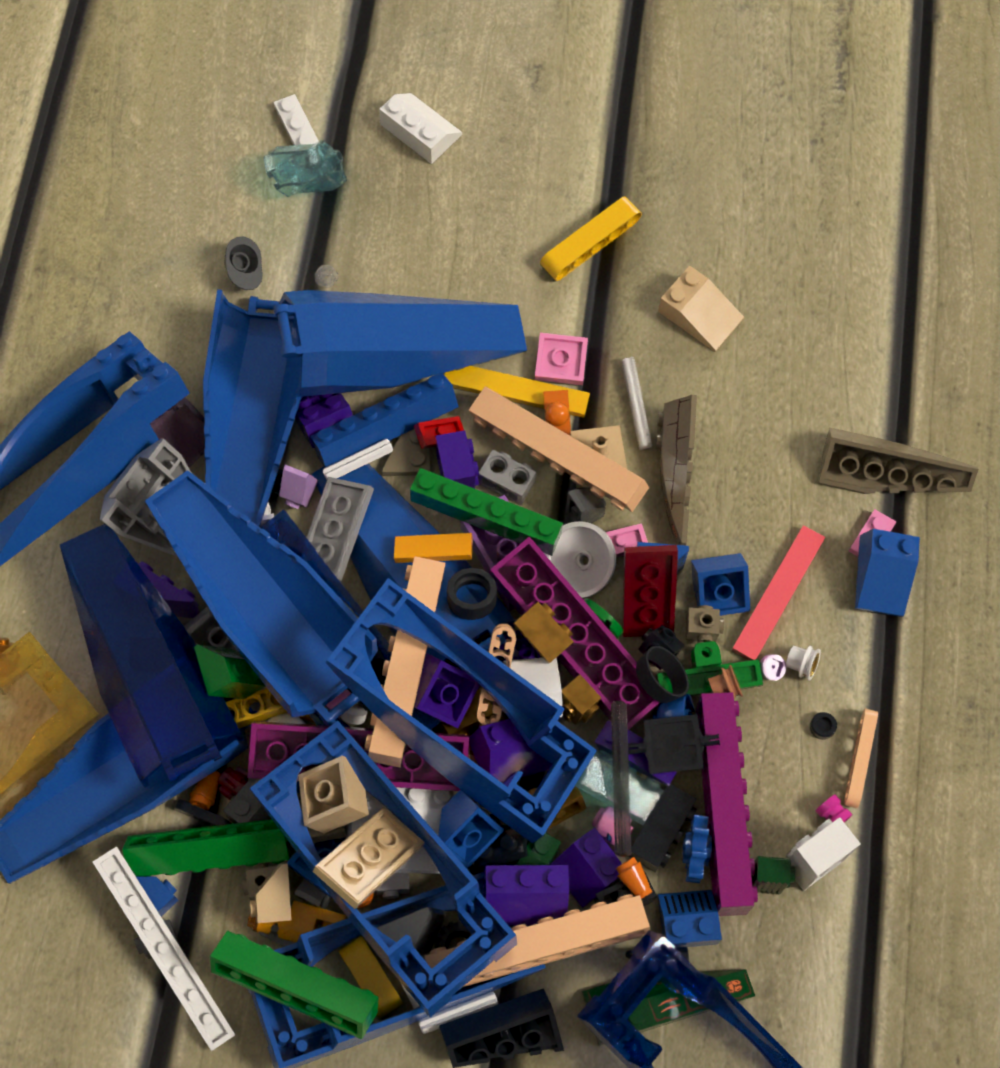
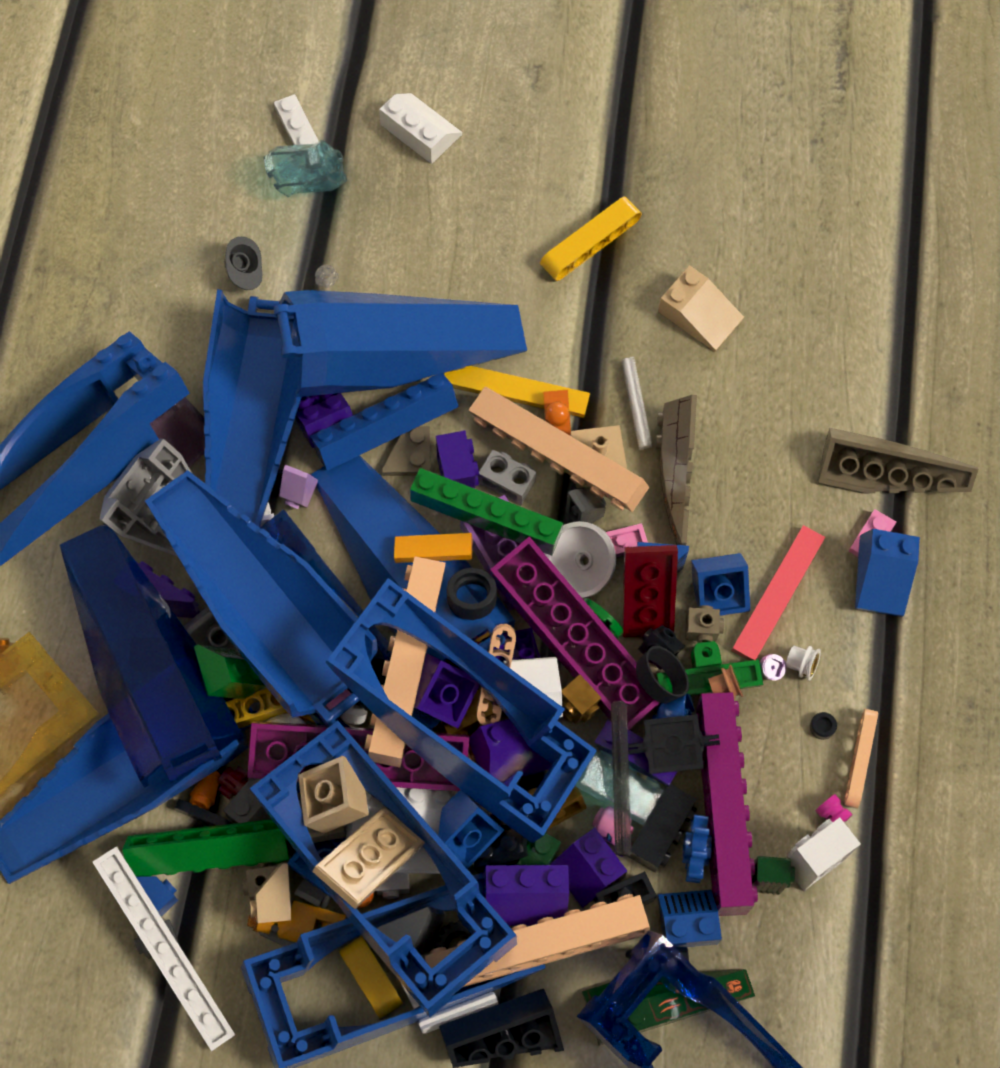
(294, 984): green brick -> none
(339, 521): light grey tile -> none
(358, 459): white axle -> none
(428, 430): red plate -> none
(544, 632): pearl gold brick -> none
(561, 359): bright pink plate -> none
(634, 877): orange cone -> none

